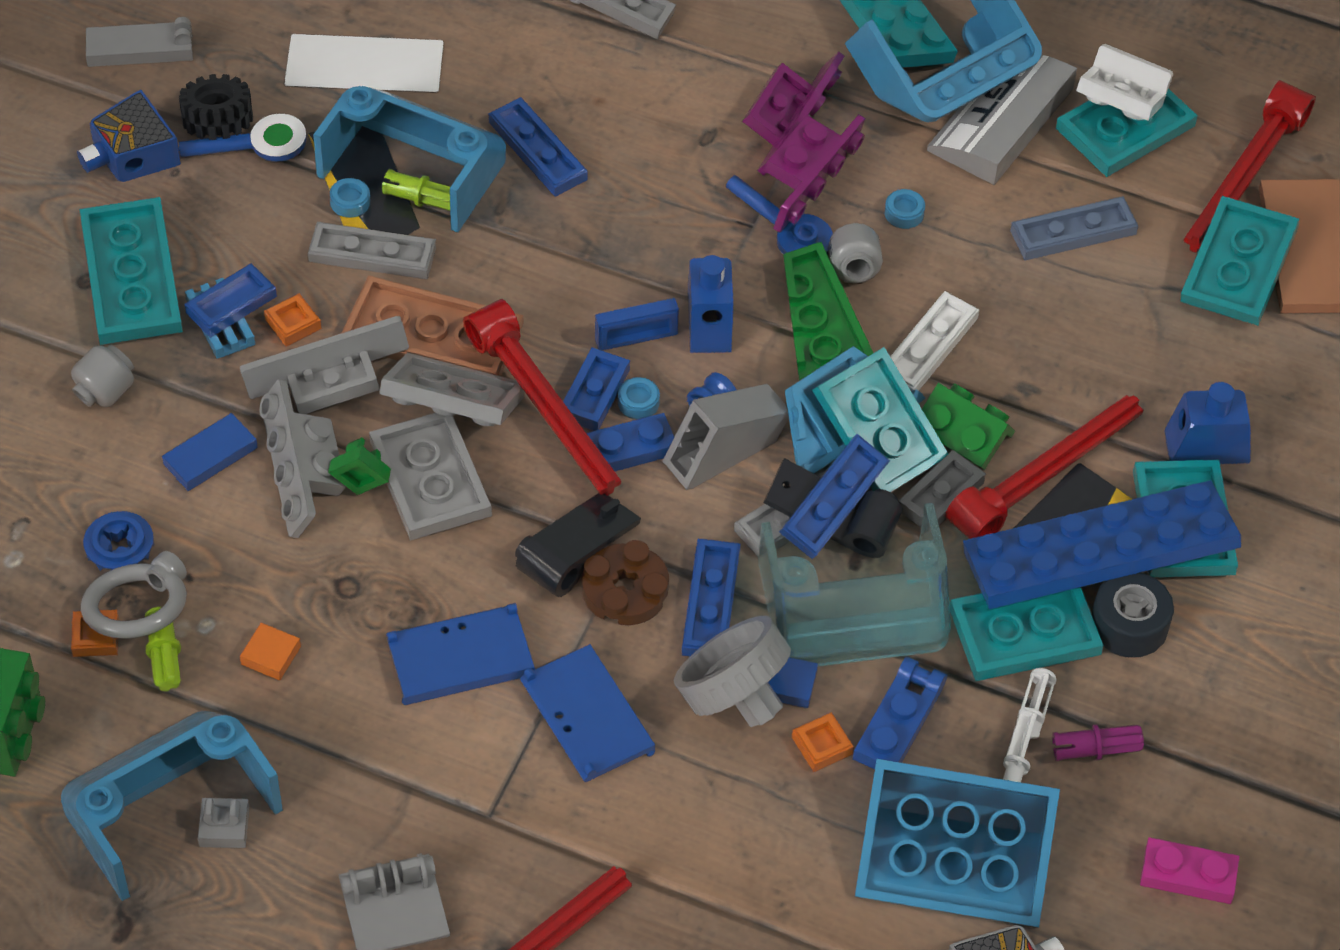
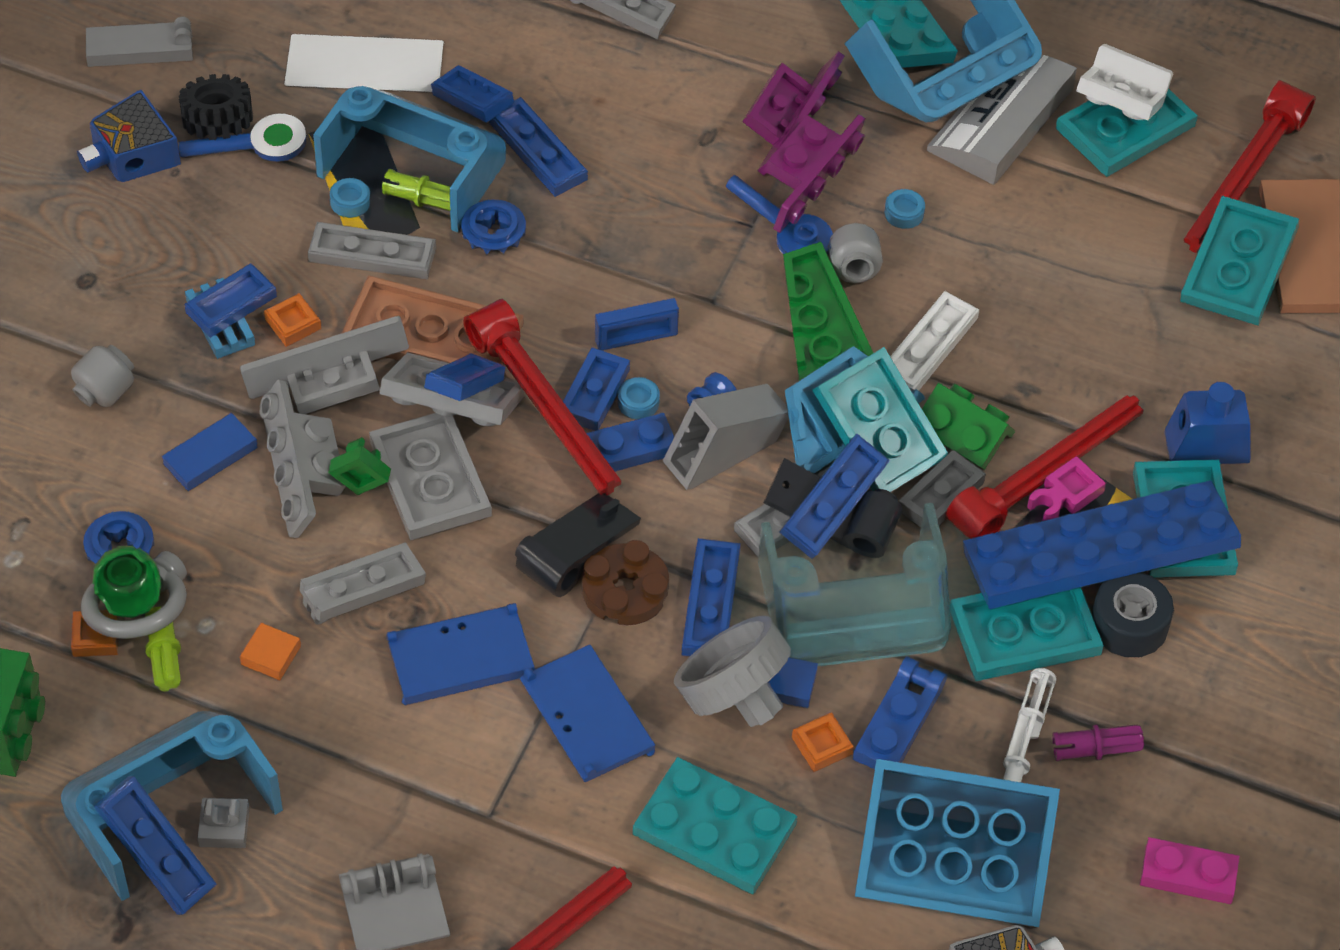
(127, 581): none -> green hair
(130, 271): teal plate -> none
(155, 845): none -> blue tile
(361, 582): none -> light grey hinge
(465, 377): none -> blue tile
(472, 93): none -> blue plate
(482, 216): none -> blue gear
(710, 289): blue torso -> none
(715, 825): none -> teal plate
(1068, 487): none -> dark pink plate
(1074, 228): sand blue tile -> none

